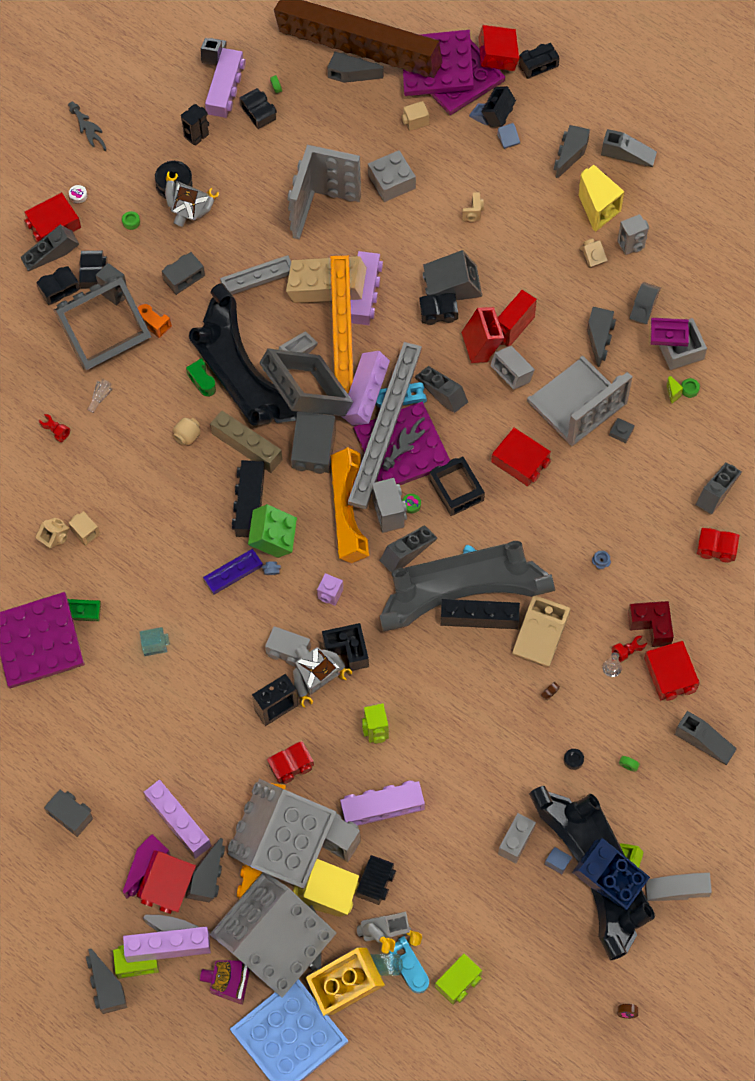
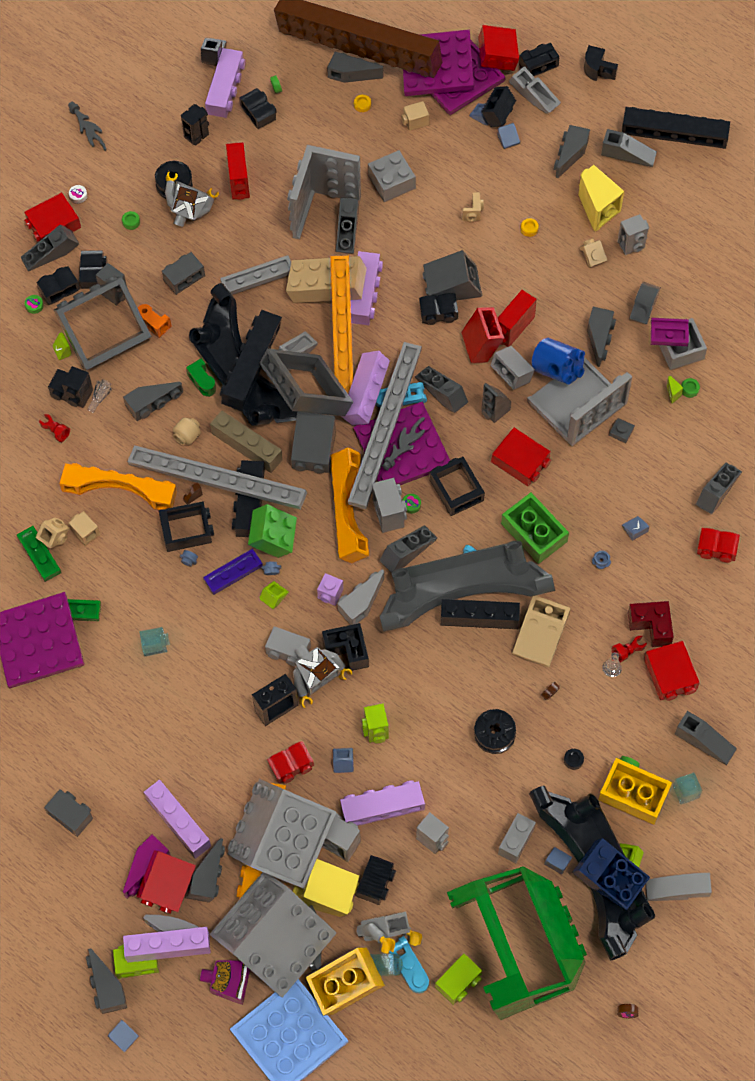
(34, 304): none -> bright green tile
(38, 554): none -> green plate
(61, 347): none -> lime slope
(71, 386): none -> black brick
(81, 479): none -> light orange arch
(123, 1036): none -> sand blue slope
(149, 398): none -> dark grey slope
(182, 512): none -> black window
(188, 558): none -> sand blue plate
(195, 493): none -> reddish brown tile
(217, 477): none -> light grey plate
(237, 171): none -> red brick
(248, 364): none -> black brick
(273, 594): none -> lime slope
(343, 760): none -> sand blue slope
(347, 225): none -> dark grey slope
(359, 602): none -> light grey slope
(362, 103): none -> yellow tile
(433, 833): none -> light grey brick
(494, 403): none -> dark grey slope
(501, 740): none -> black wheel
(510, 993): none -> green windscreen
(529, 227): none -> yellow tile
(534, 90): none -> light grey slope
(535, 528): none -> bright green brick
(558, 360): none -> blue cylinder
(596, 66): none -> black brick
(635, 527): none -> sand blue slope
(635, 791): none -> yellow brick
(676, 127): none -> black brick
(687, 788): none -> clear light blue brick

